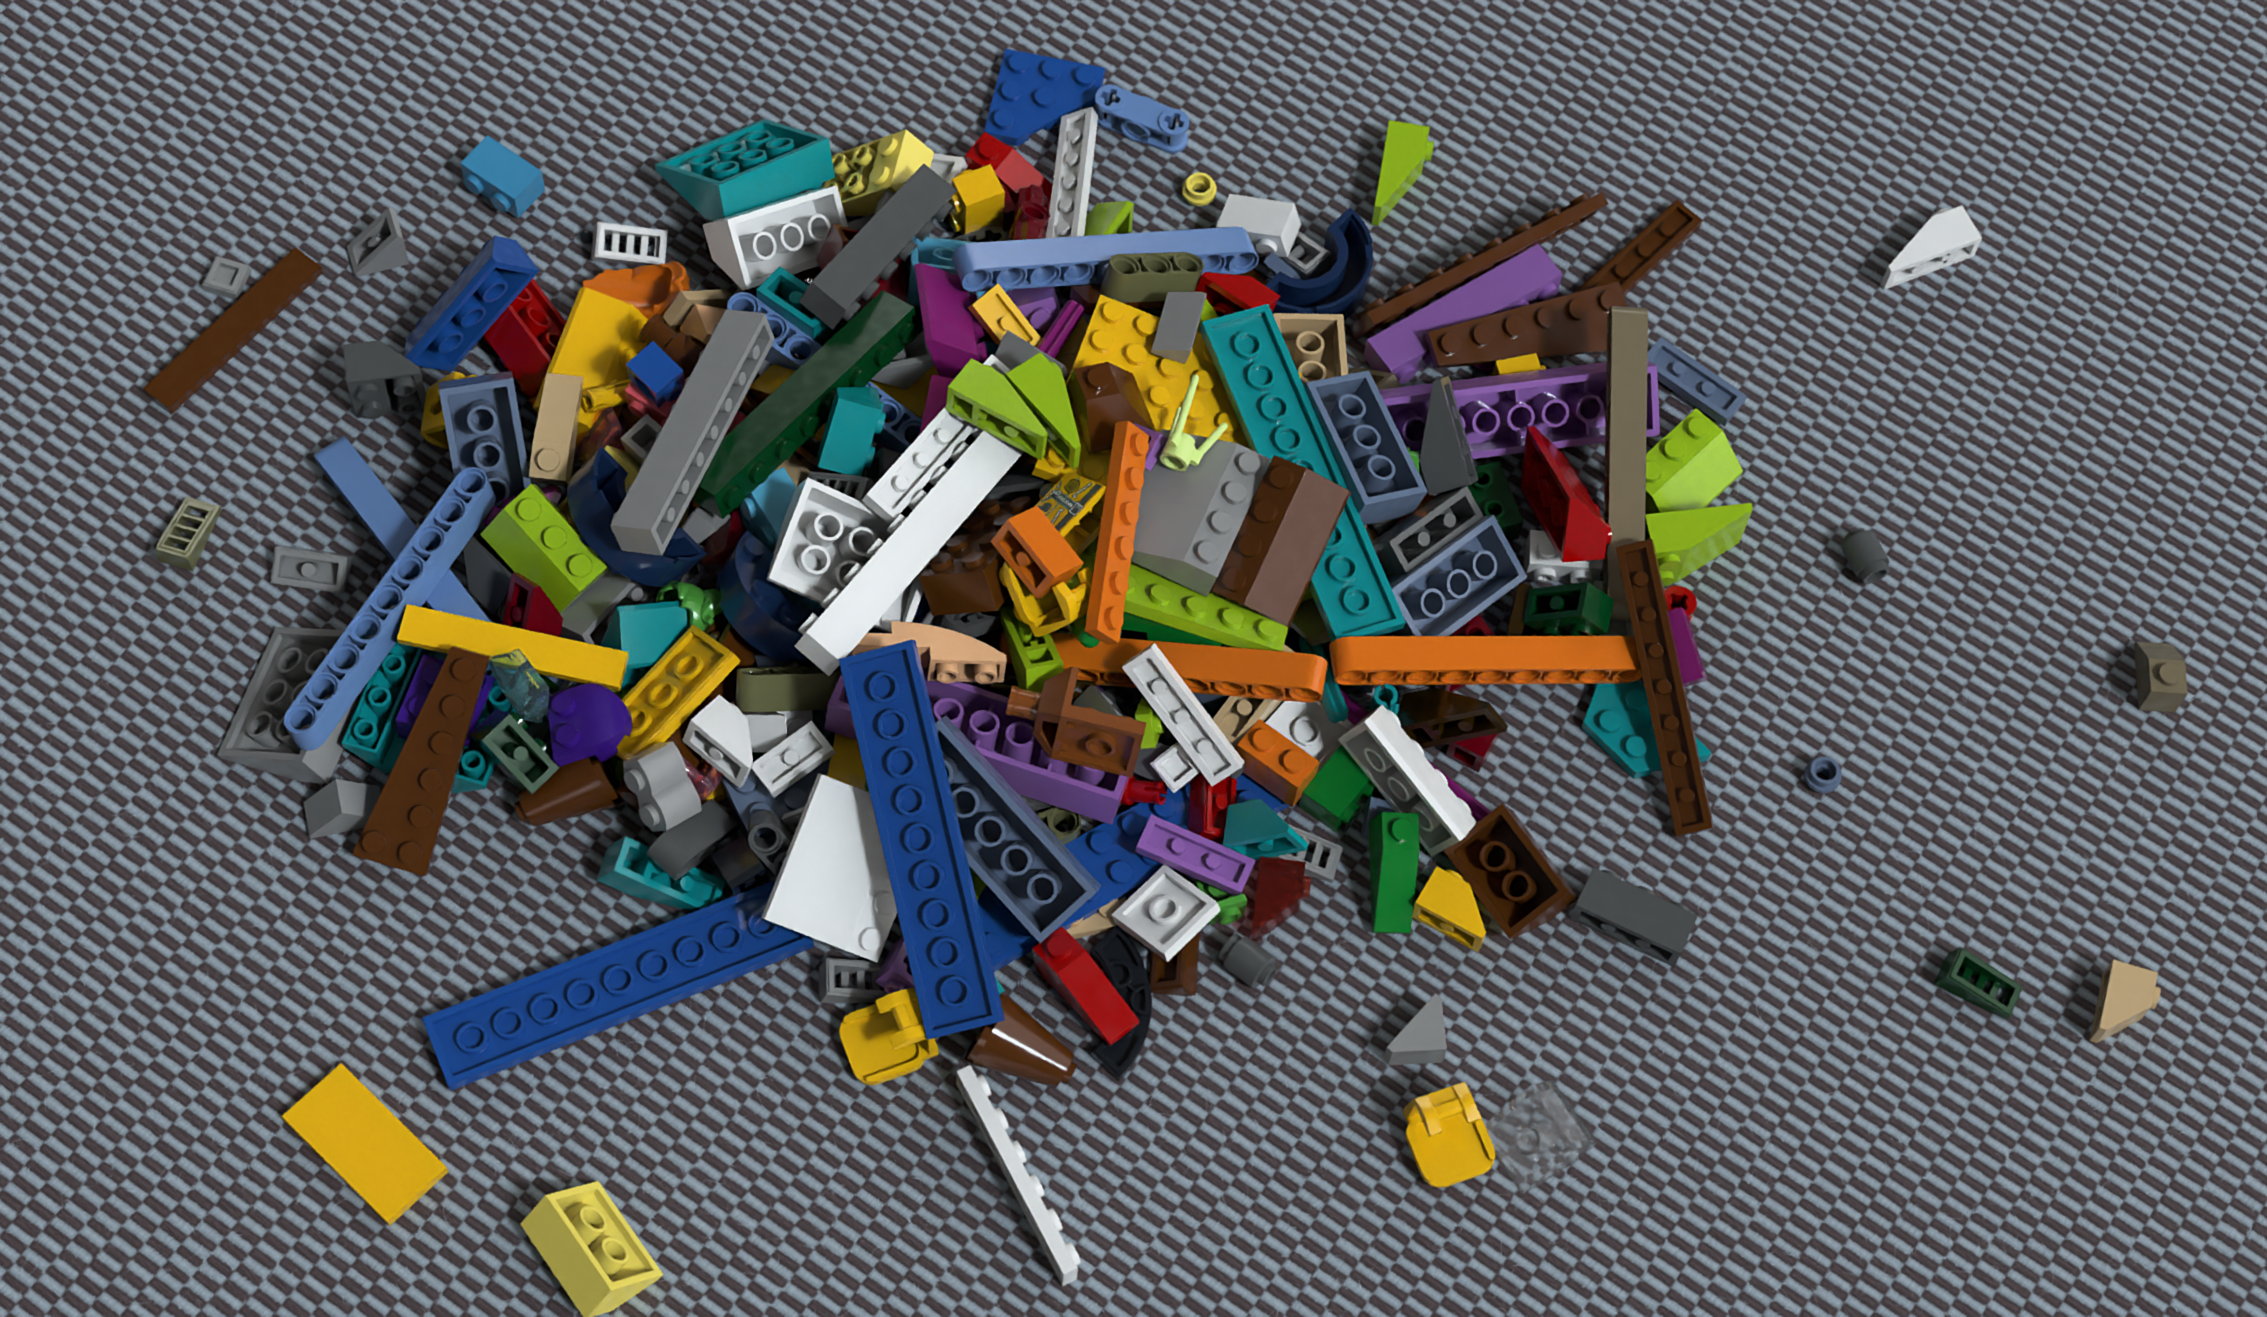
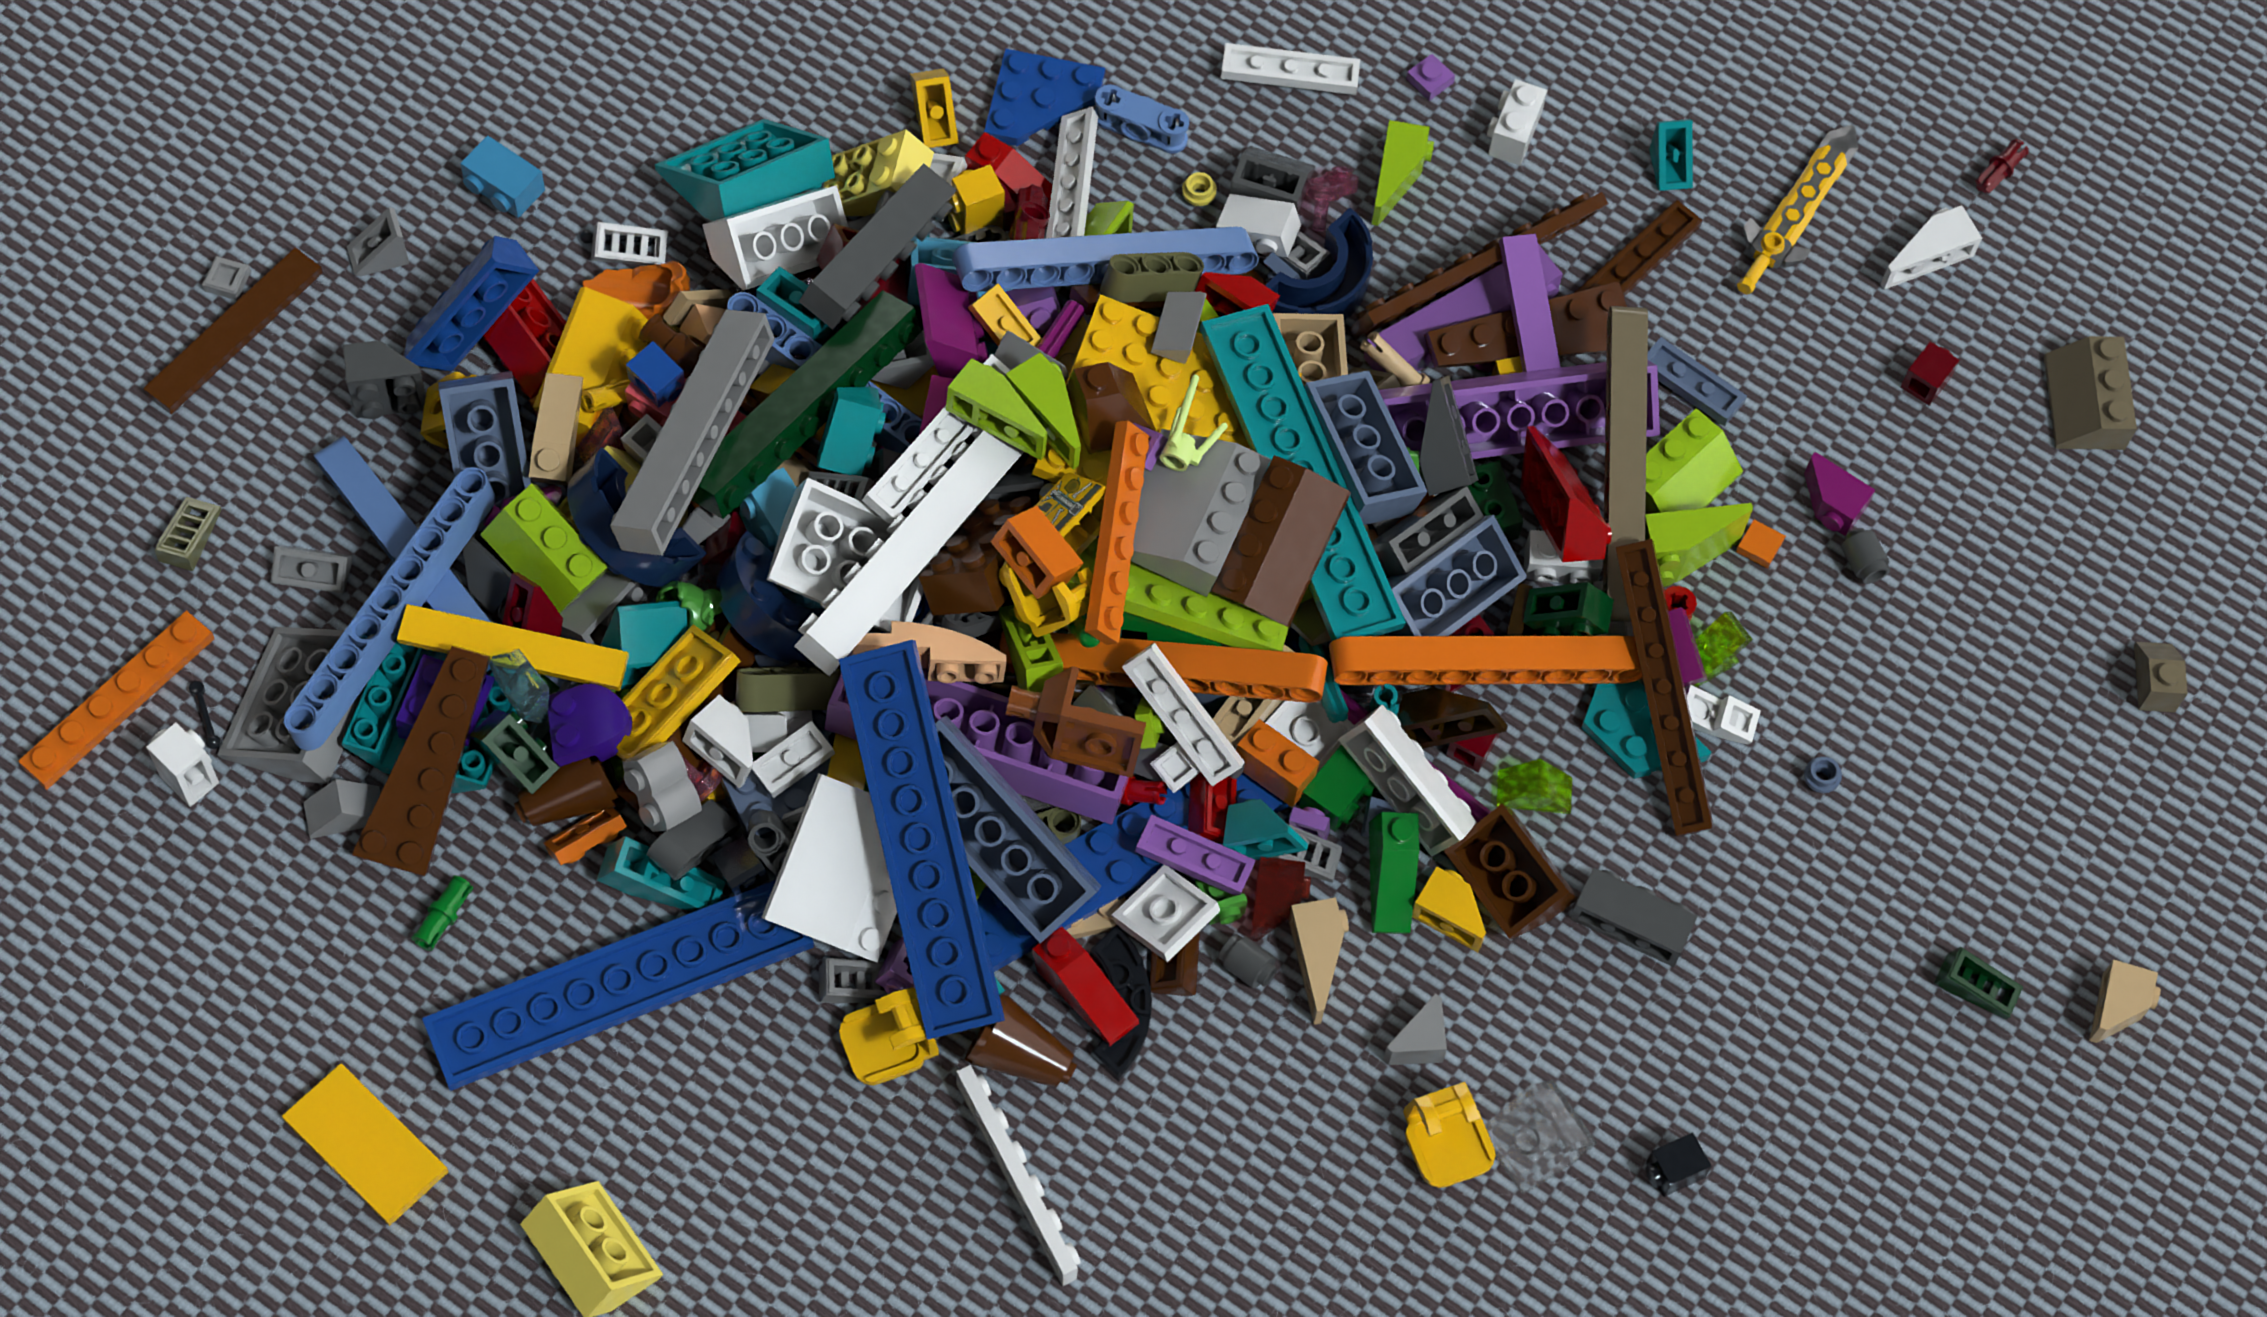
(116, 700): none -> orange plate
(183, 763): none -> white brick
(197, 690): none -> black hinge
(442, 913): none -> green pin
(593, 830): none -> orange plate
(934, 107): none -> yellow slope
(1271, 177): none -> dark grey slope
(1290, 68): none -> white plate
(1311, 821): none -> medium lavender plate
(1317, 937): none -> tan slope
(1329, 188): none -> clear pink piece
(1392, 361): none -> tan pin
(1430, 77): none -> medium lavender plate
(1517, 122): none -> white brick
(1529, 302): none -> medium lavender tile
(1534, 787): none -> clear neon green slope
(1673, 154): none -> teal slope
(1677, 1165): none -> black brick
(1721, 644): none -> clear neon green slope
(1722, 718): none -> white slope
(1760, 543): none -> orange tile
(1776, 241): none -> sword
(1836, 494): none -> magenta slope
(1930, 373): none -> dark red brick
(2001, 166): none -> dark red axle
(2090, 394): none -> dark tan slope

